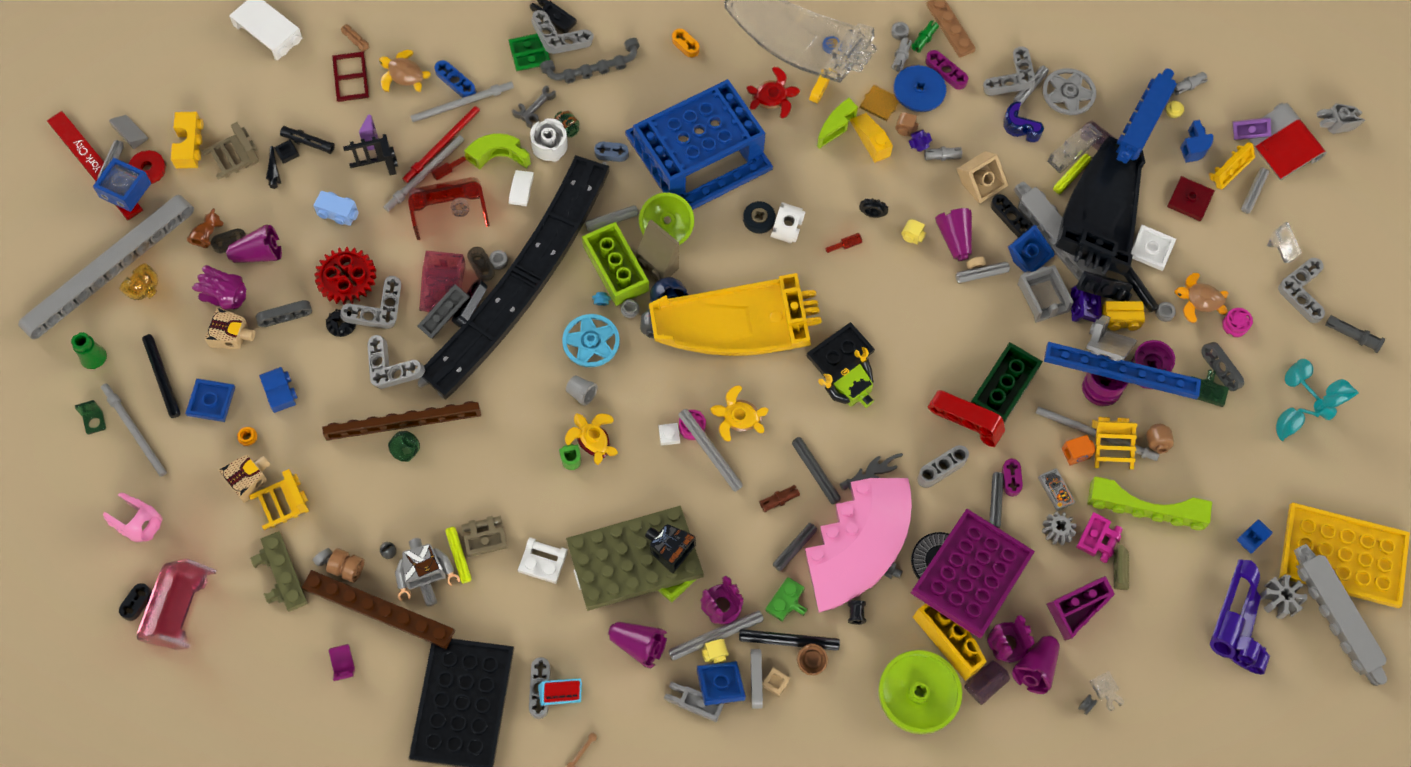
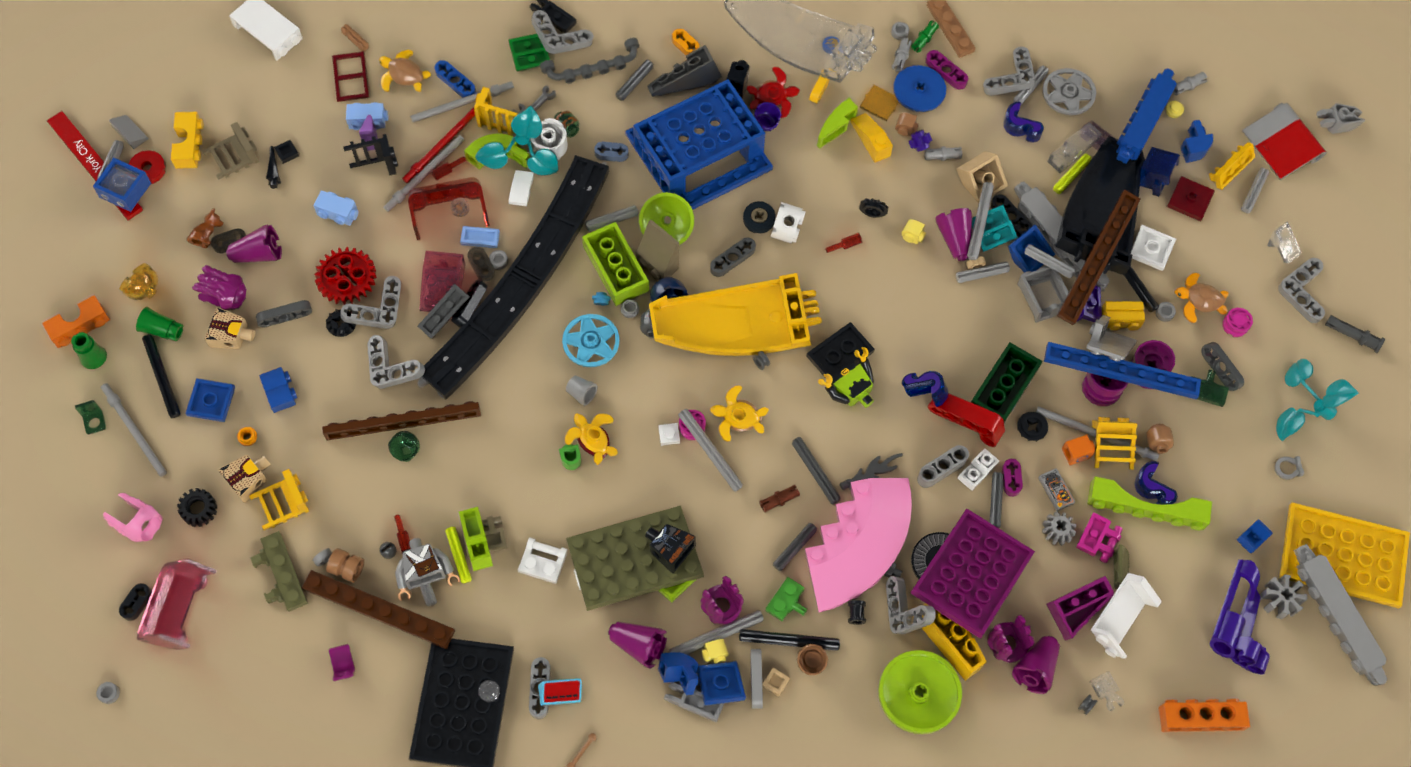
(91, 316): none -> orange arch
(105, 267): light grey beam -> none
(108, 692): none -> light grey tile
(158, 325): none -> green plant
(192, 497): none -> black tyre
(288, 133): black pin -> none
(357, 113): none -> light blue brick
(402, 535): none -> clear red axle
(475, 538): none -> lime slope
(480, 237): none -> light blue tile
(483, 112): none -> yellow plate
(489, 691): none -> clear plate
(525, 126): none -> teal plant
(634, 80): none -> dark grey axle
(681, 668): none -> blue brick
(692, 73): none -> dark grey wedge
(735, 249): none -> dark grey beam
(739, 74): none -> black torso
(761, 360): none -> dark grey bush
(767, 115): none -> dark purple hair
(894, 587): none -> light grey beam
(928, 382): none -> clear blue animal
(978, 469): none -> white slope
(980, 221): none -> light grey axle
(987, 682): slope -> none
(997, 229): none -> teal slope
(1032, 418): none -> black gear
(1050, 261): none -> light grey axle
(1098, 257): none -> reddish brown plate
(1104, 286): black plate -> none
(1122, 612): none -> white panel
(1151, 488): none -> clear blue animal
(1158, 169): none -> clear blue plate
(1172, 721): none -> orange brick
(1252, 128): medium lavender slope -> none
(1296, 461): none -> light grey piece

